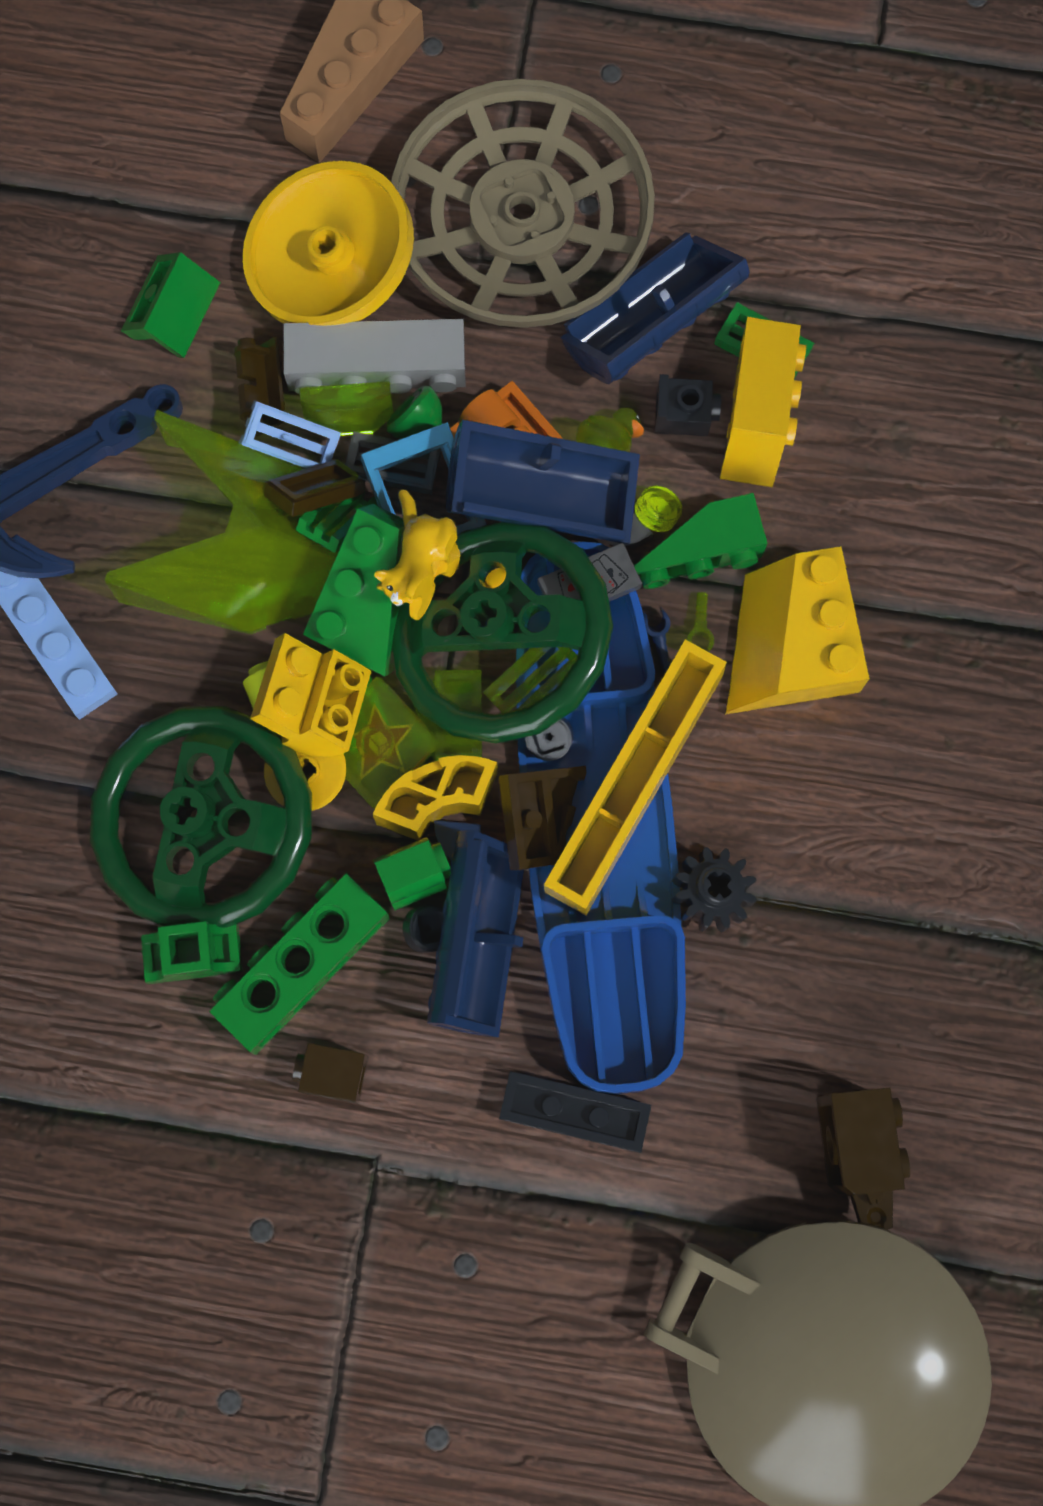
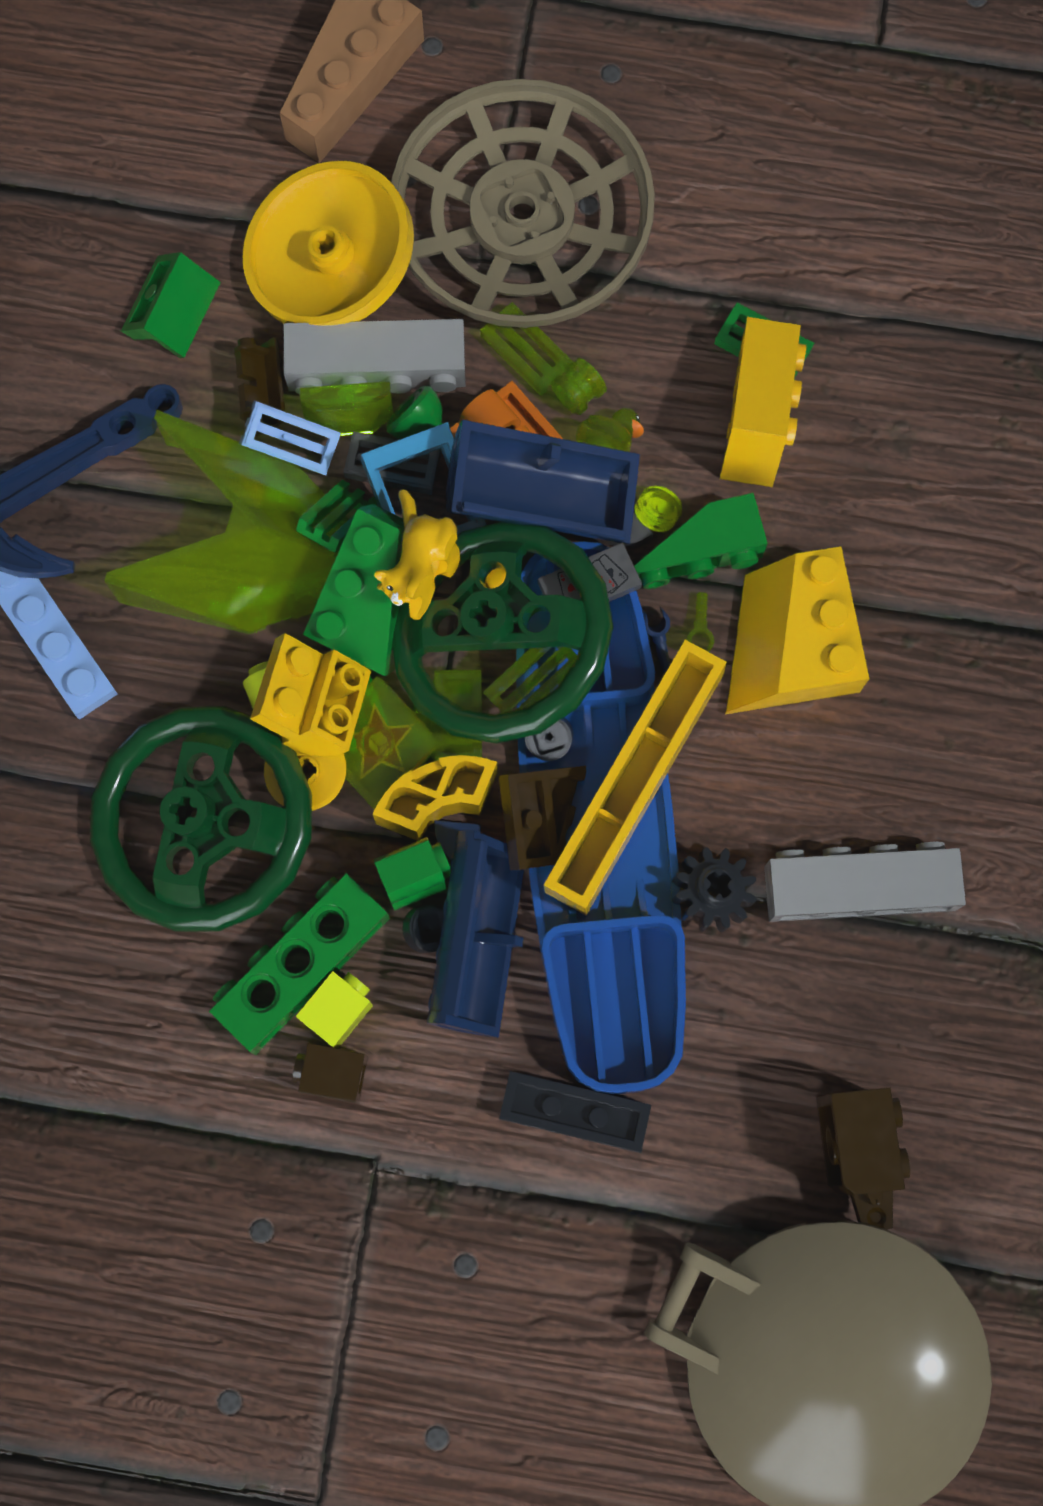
(191, 952): green brick -> none
(314, 487): dark brown tile -> none
(336, 1008): none -> neon yellow brick
(538, 383): none -> clear neon green tile
(578, 386): none -> clear neon green wheel
(653, 306): dark blue container -> none
(675, 416): black brick -> none
(865, 883): none -> light grey brick

